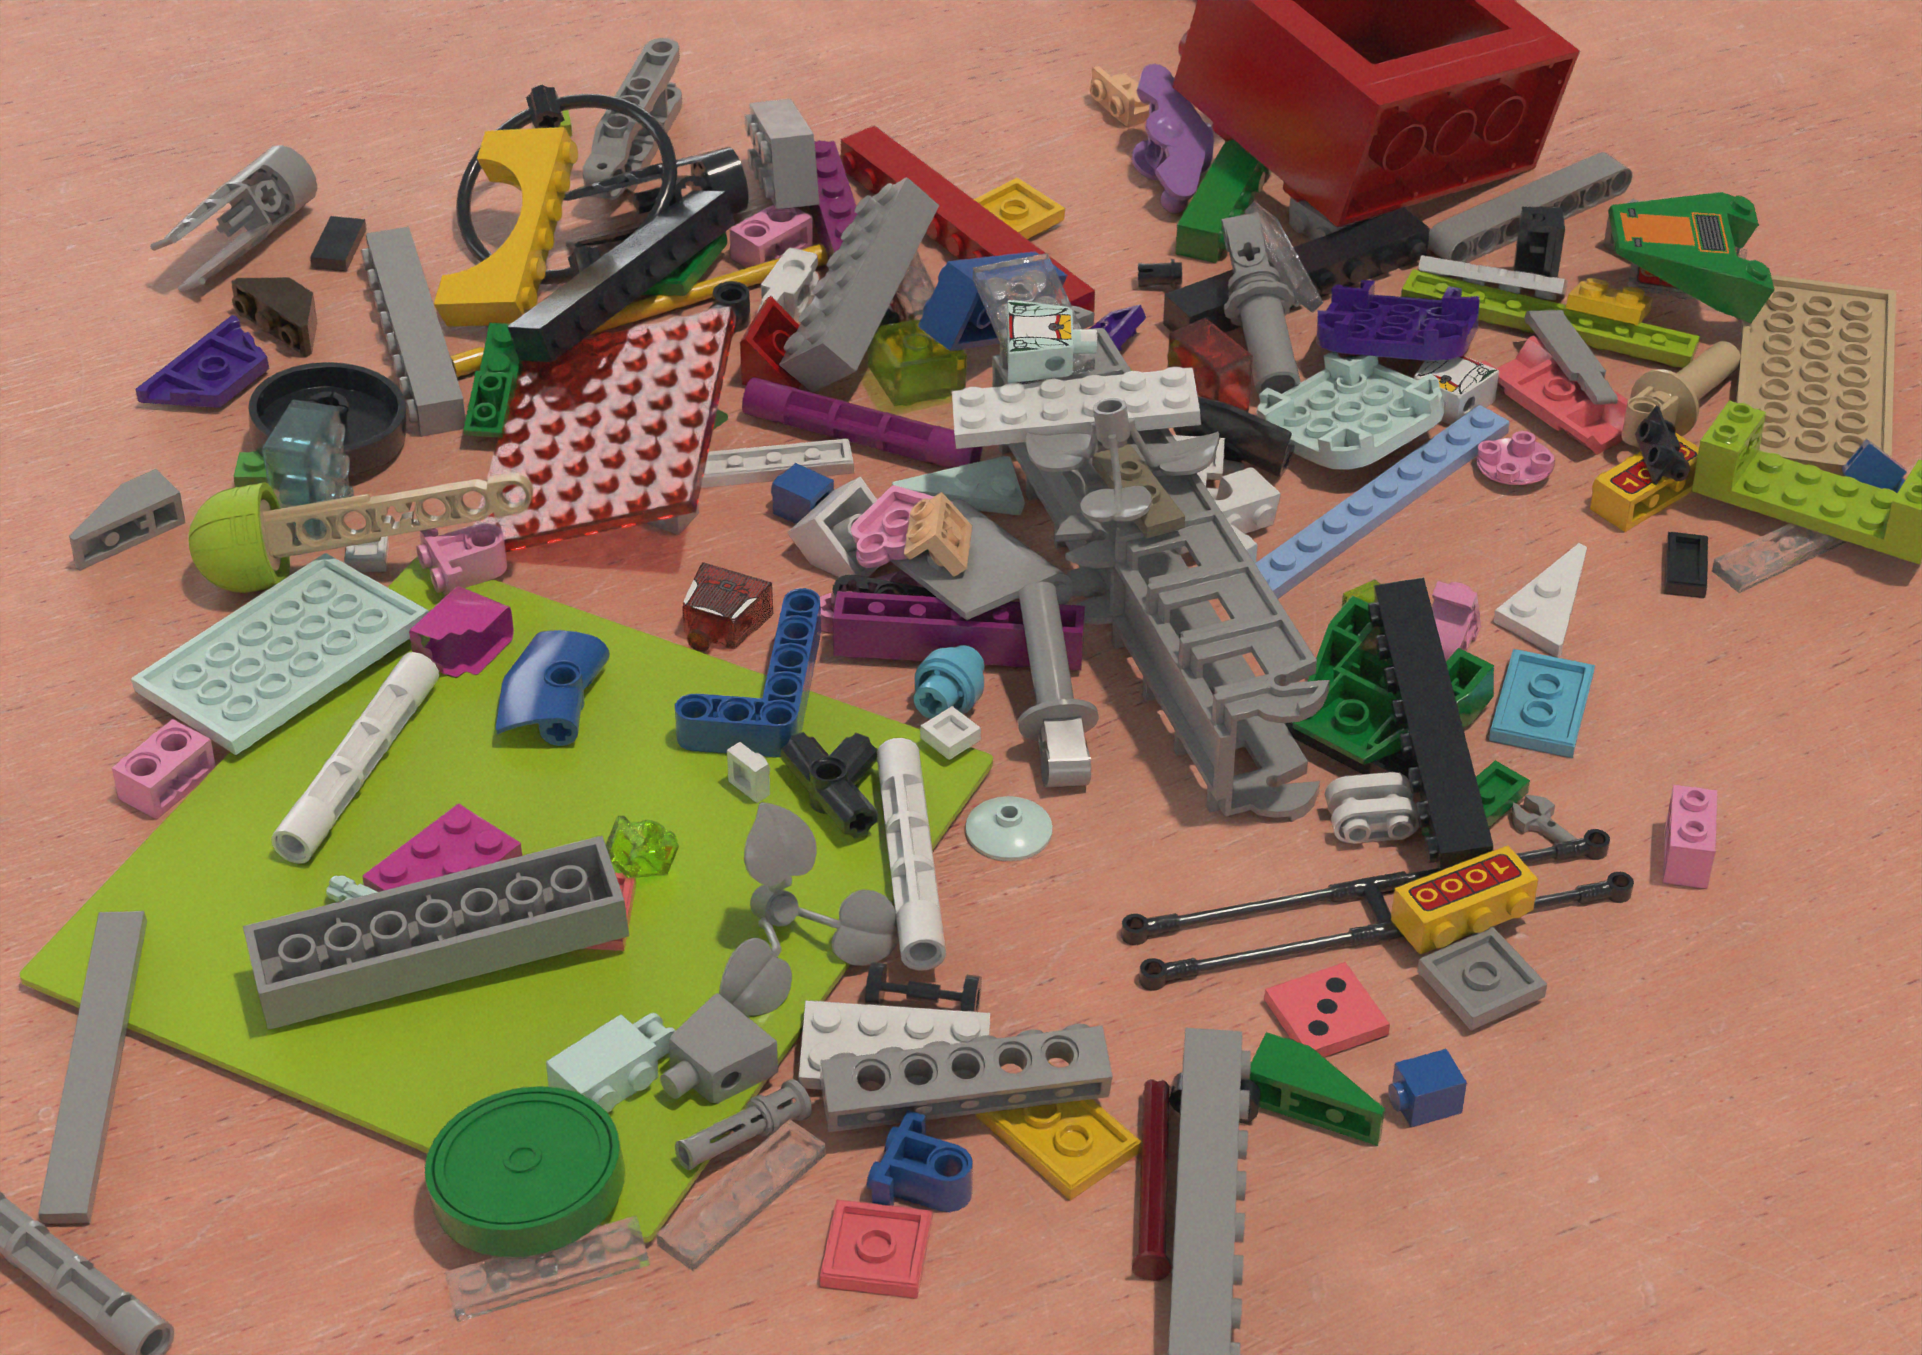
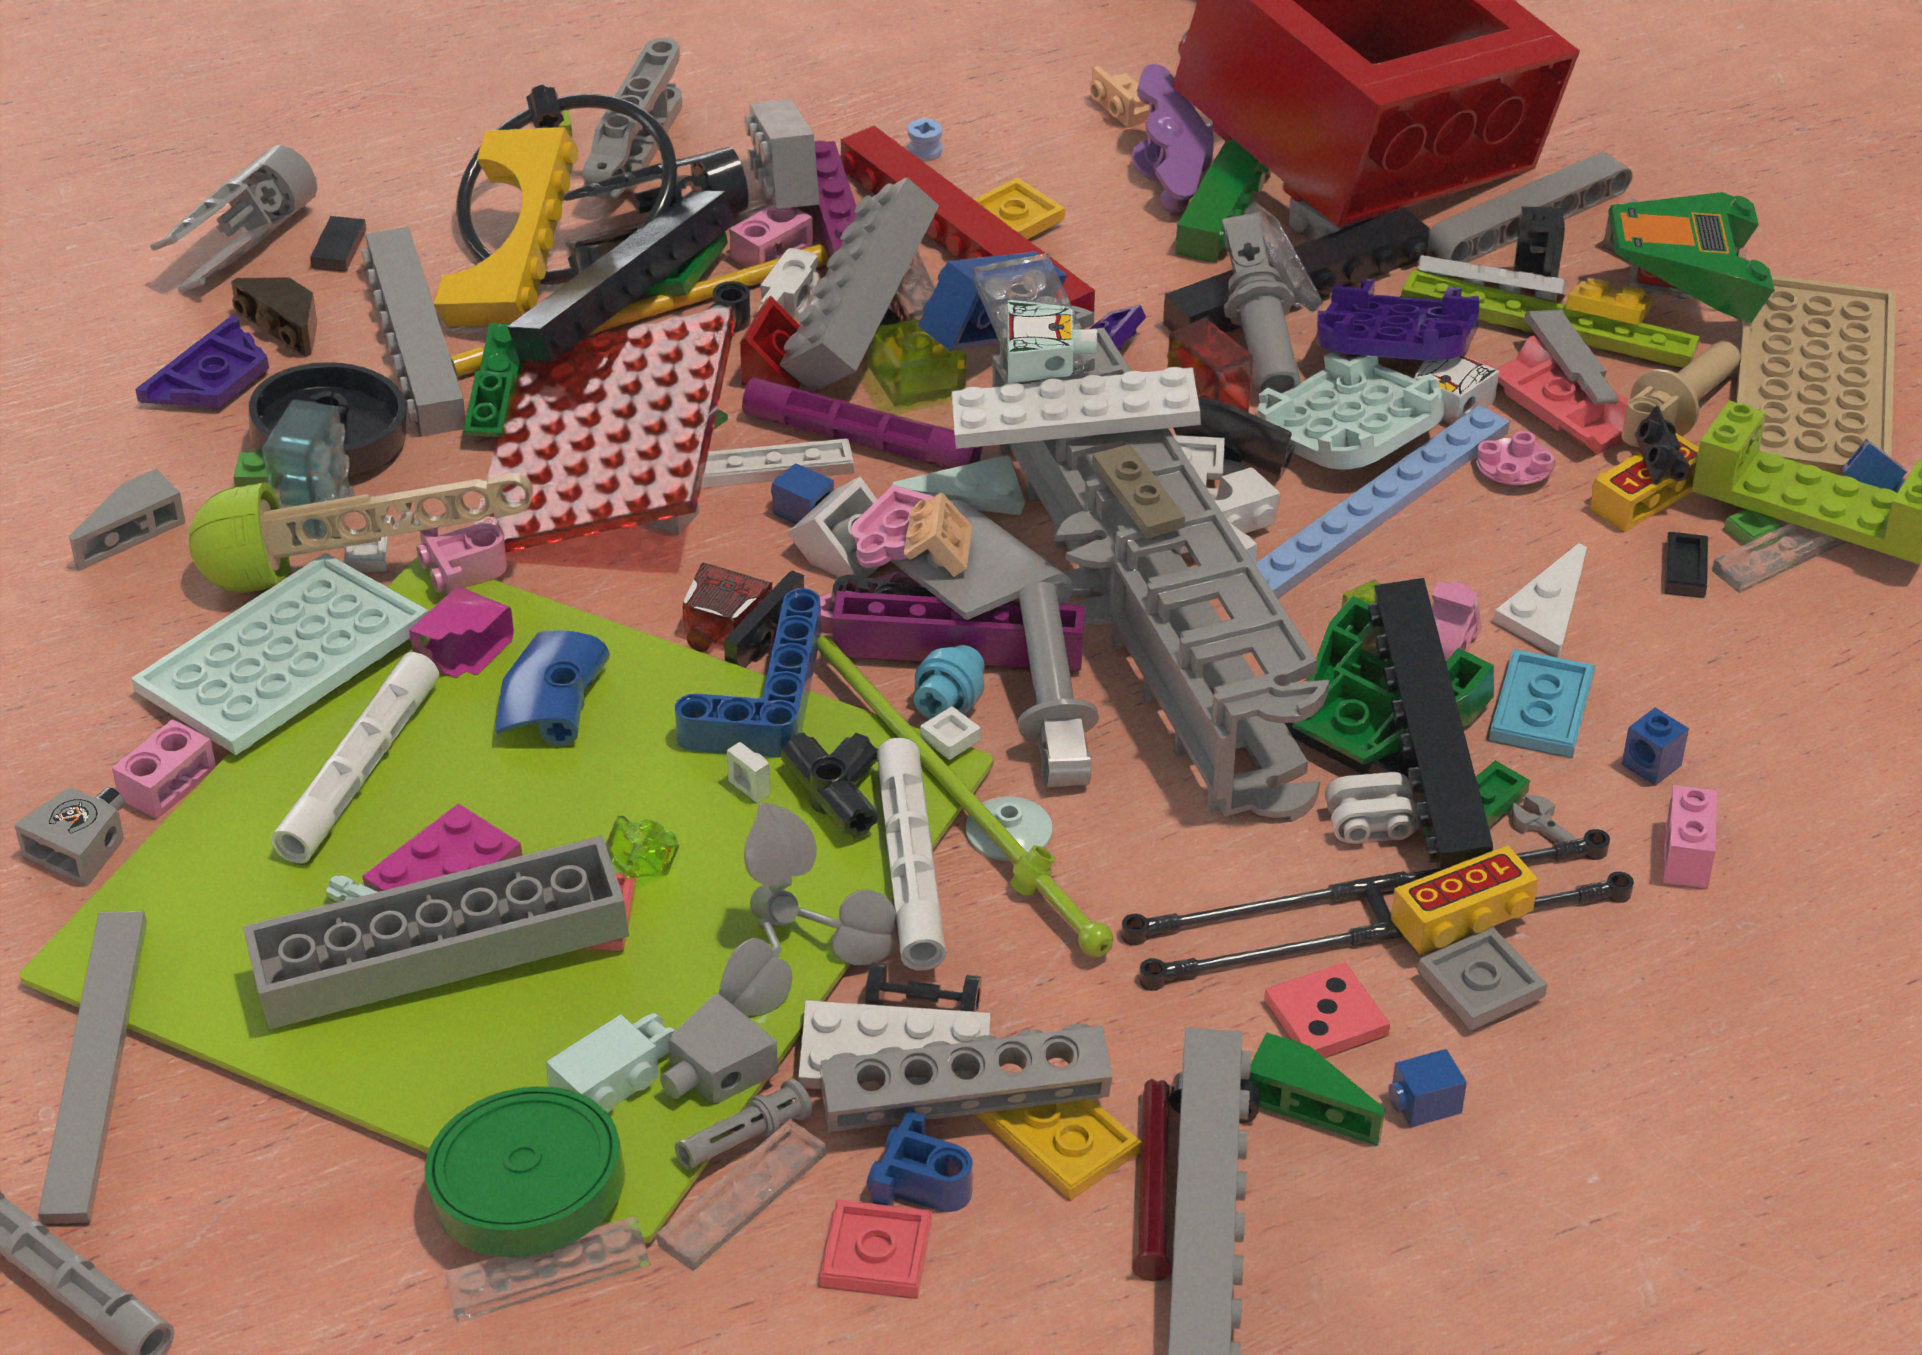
(73, 833): none -> light grey torso
(760, 625): none -> black plate
(925, 139): none -> light blue wheel
(1032, 867): none -> lime bar
(1113, 429): light grey plant -> none
(1160, 273): black pin -> none
(1655, 746): none -> blue brick
(1750, 525): none -> bright green tile

